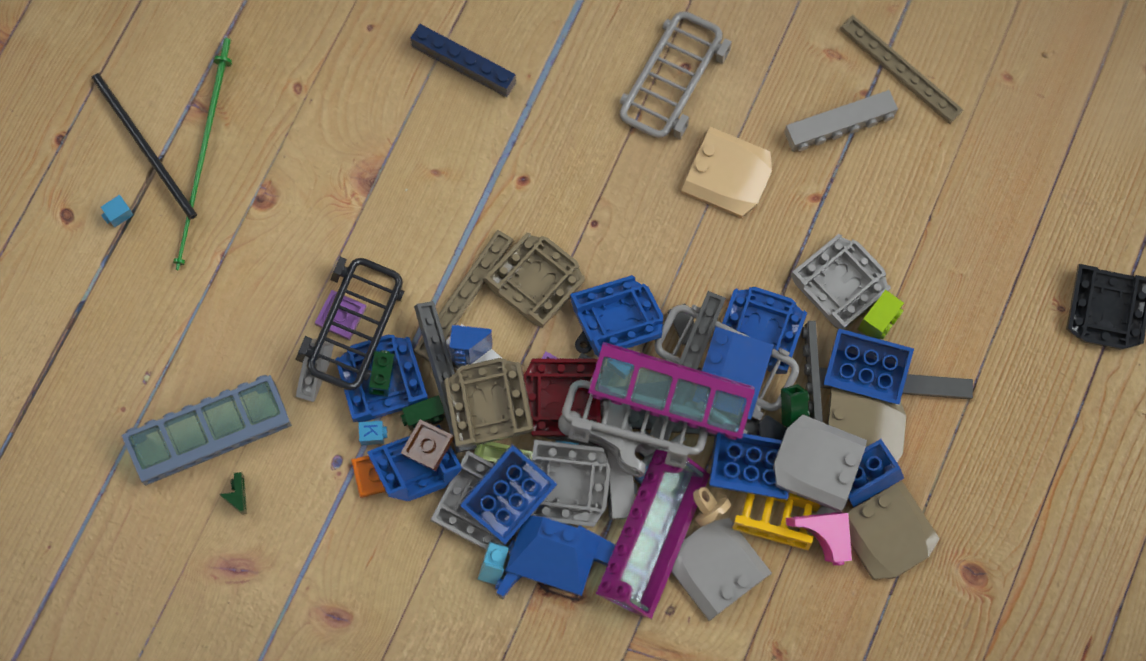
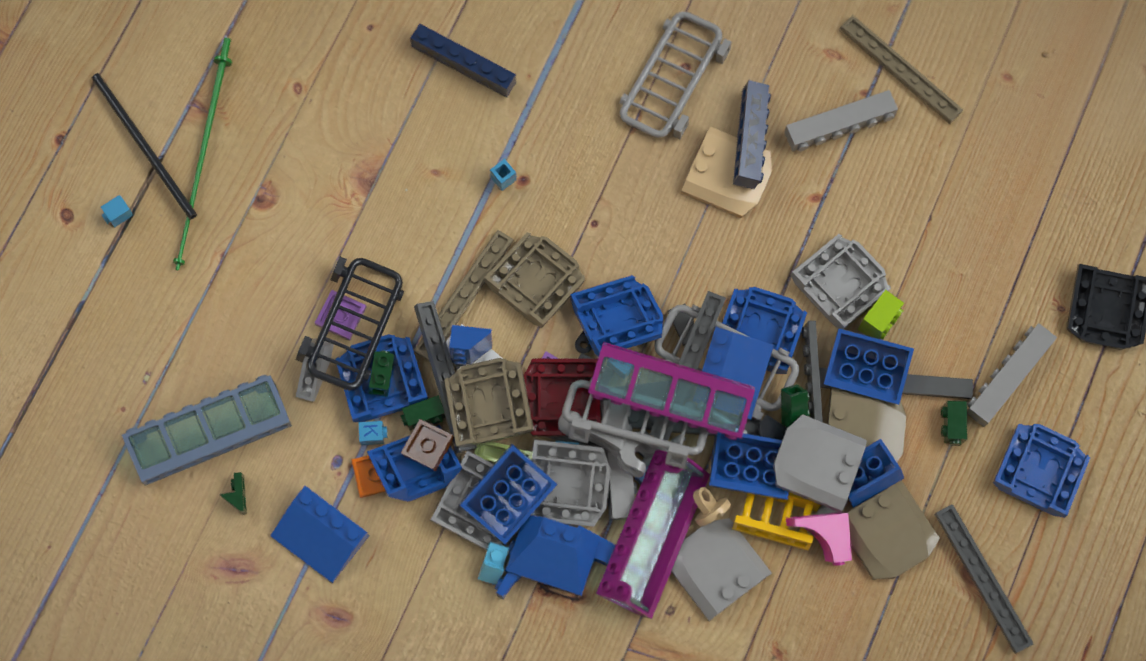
(319, 534): none -> blue slope
(503, 174): none -> dark azure brick
(751, 135): none -> brick
(955, 422): none -> dark green brick
(984, 579): none -> dark grey plate
(1011, 375): none -> light grey brick
(1042, 469): none -> blue wedge

